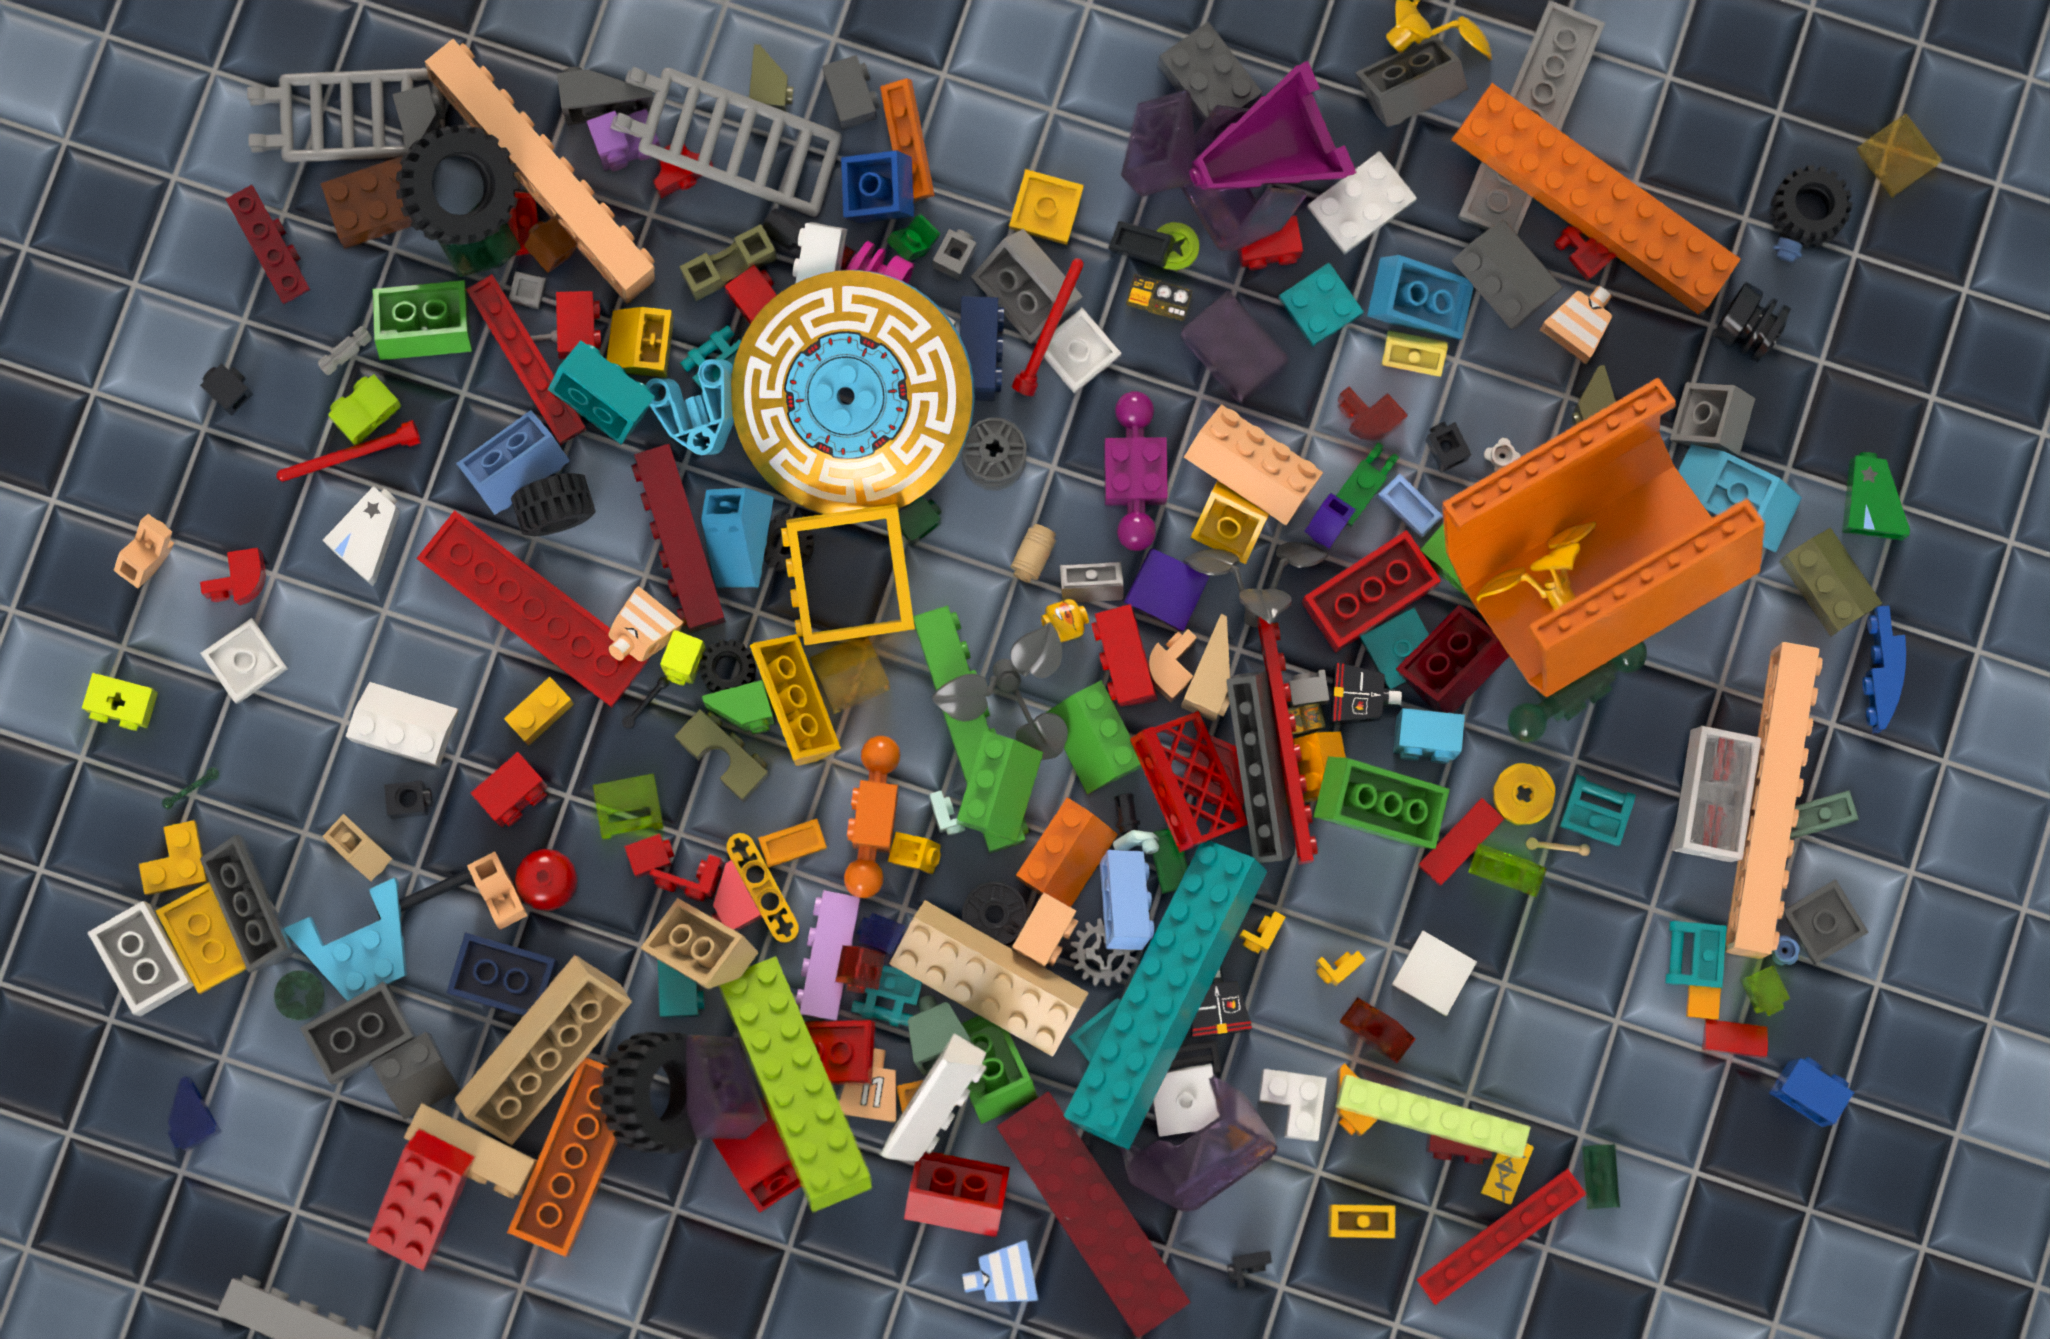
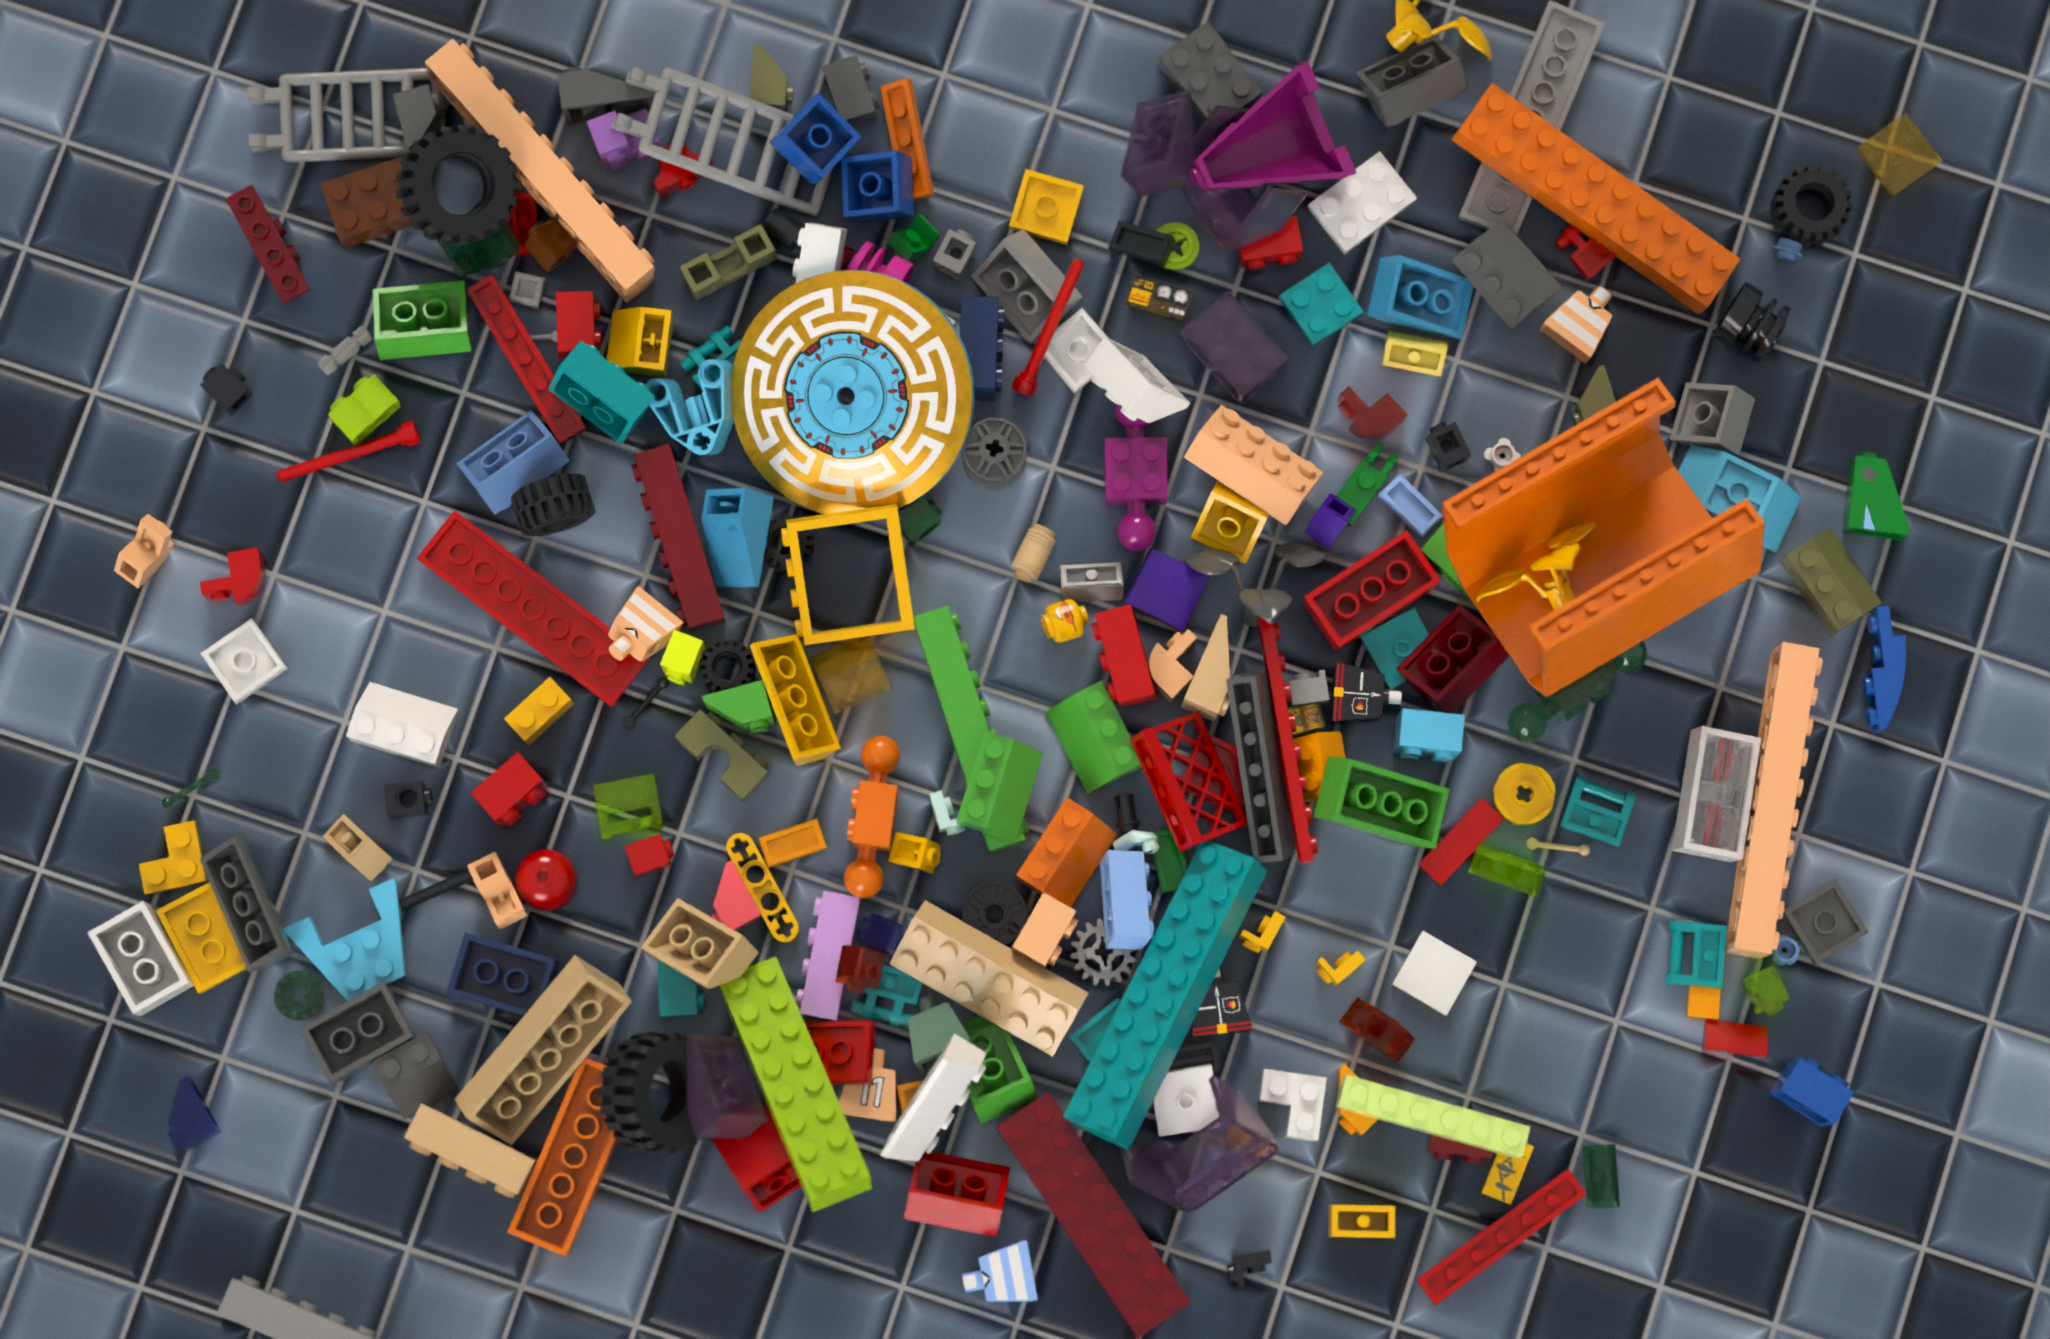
(105, 690): neon yellow brick -> none
(365, 533): white slope -> none
(421, 1199): brick -> none
(707, 874): red bracket -> none
(751, 292): red brick -> none
(815, 139): none -> blue brick
(1034, 653): dark grey plant -> none
(1133, 382): none -> white slope
(1824, 814): sand green tile -> none

